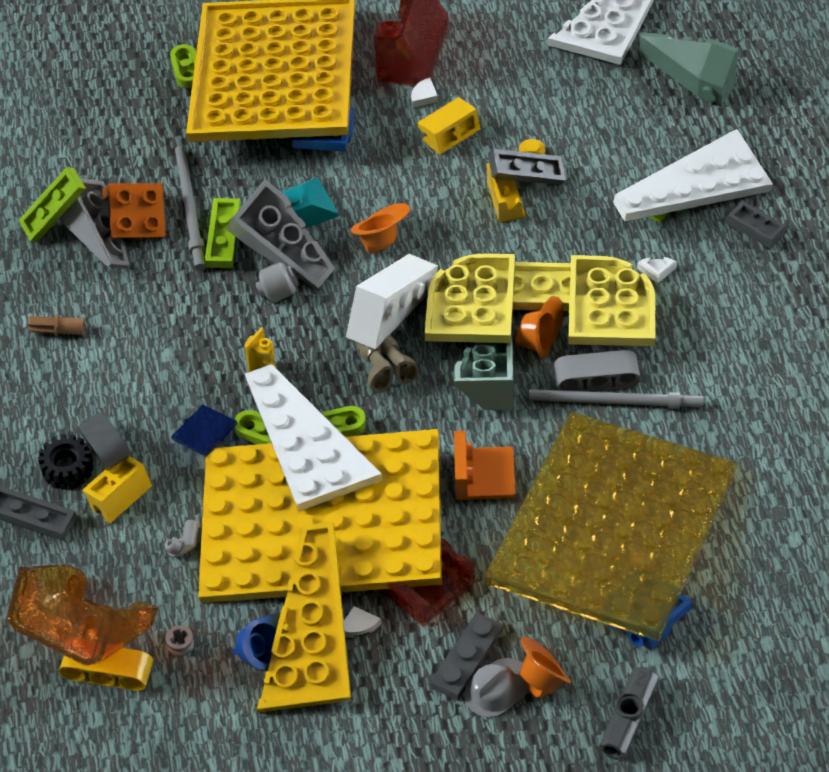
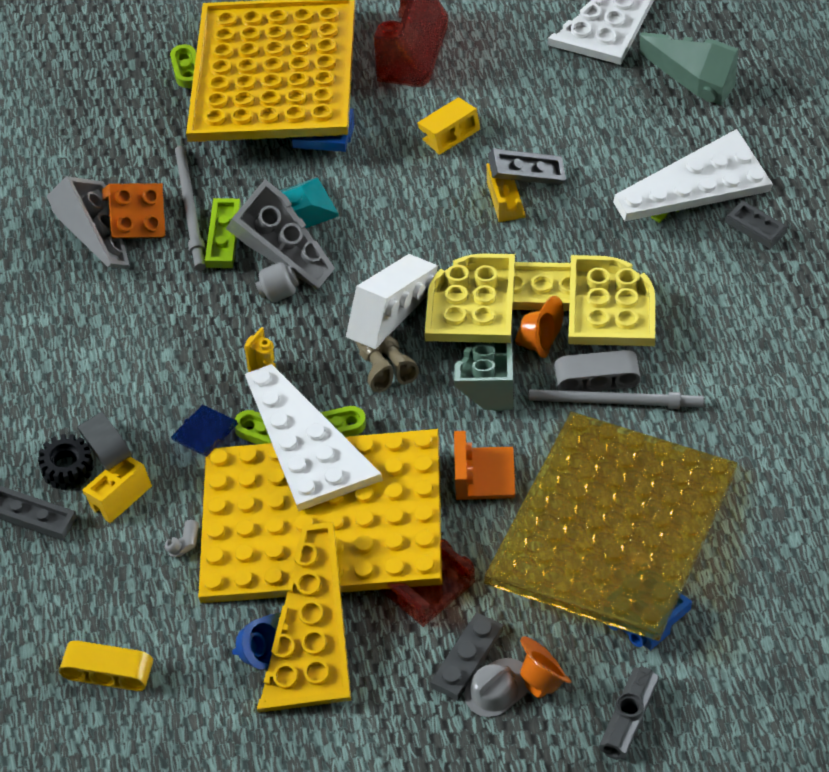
(52, 204): lime plate -> none
(53, 610): clear orange windscreen -> none
(56, 325): medium nougat axle -> none
(175, 648): light grey bush -> none
(360, 622): white tile -> none
(381, 228): orange piece -> none
(424, 93): white tile -> none
(532, 146): yellow plate -> none
(657, 268): white tile -> none

